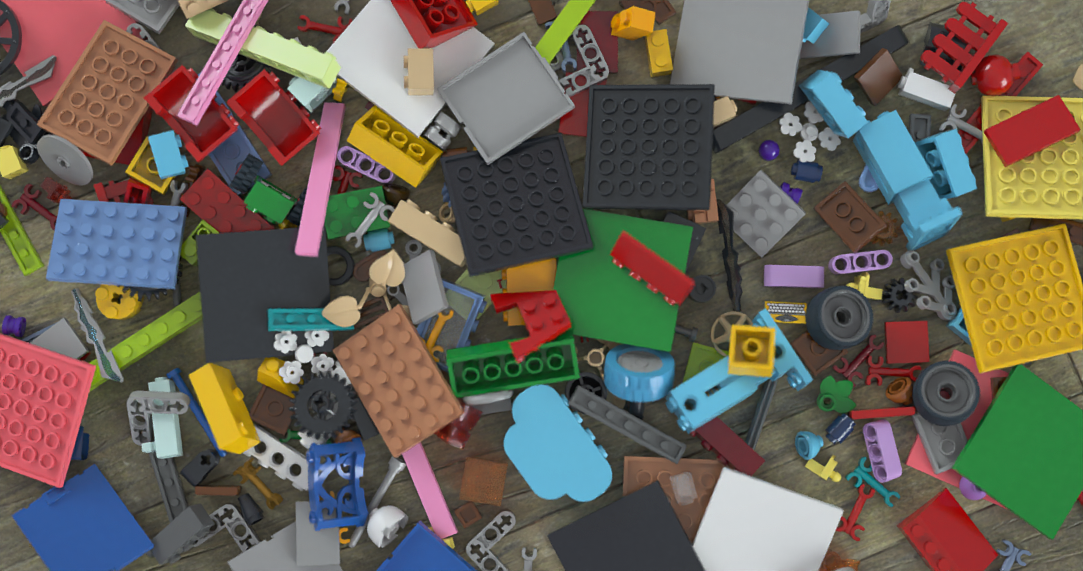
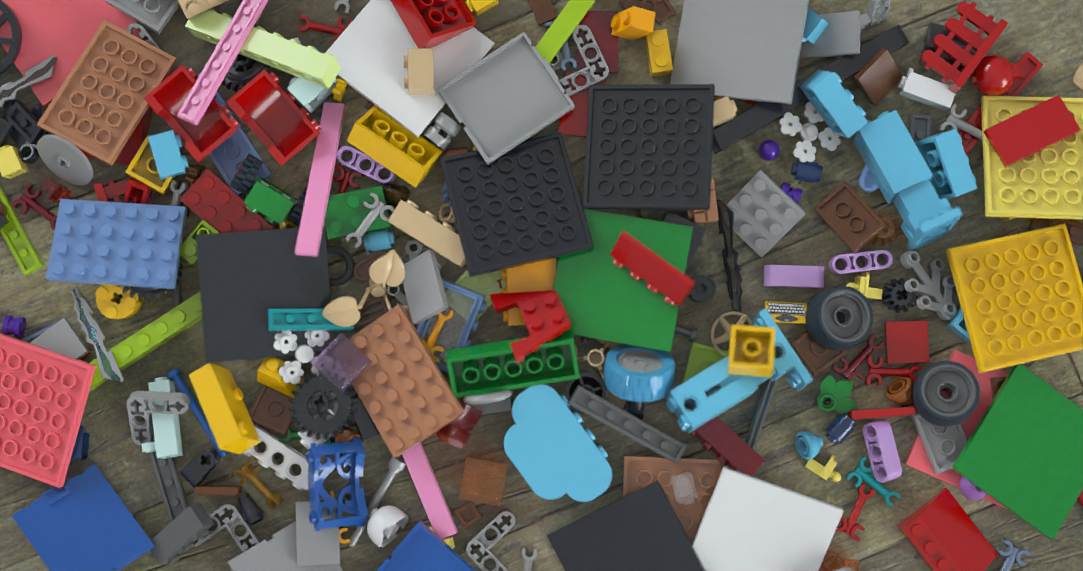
(341, 362): none -> clear purple tile

